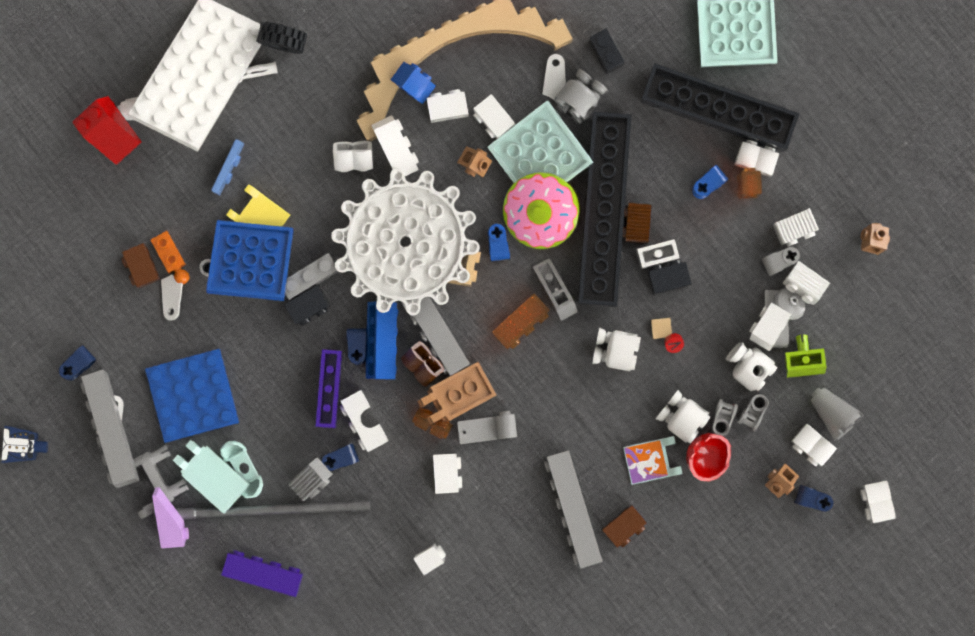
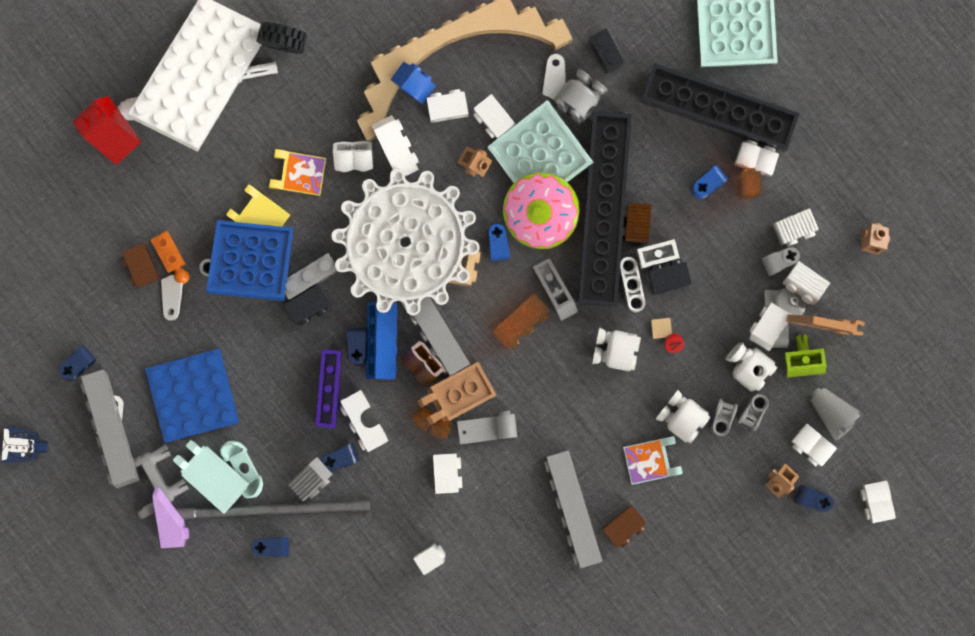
(225, 175): medium blue plate -> none
(262, 574): dark purple brick -> none
(274, 547): none -> dark blue piece
(300, 173): none -> flag
(632, 275): none -> white beam
(708, 456): red cylinder -> none
(841, 326): none -> medium nougat tile

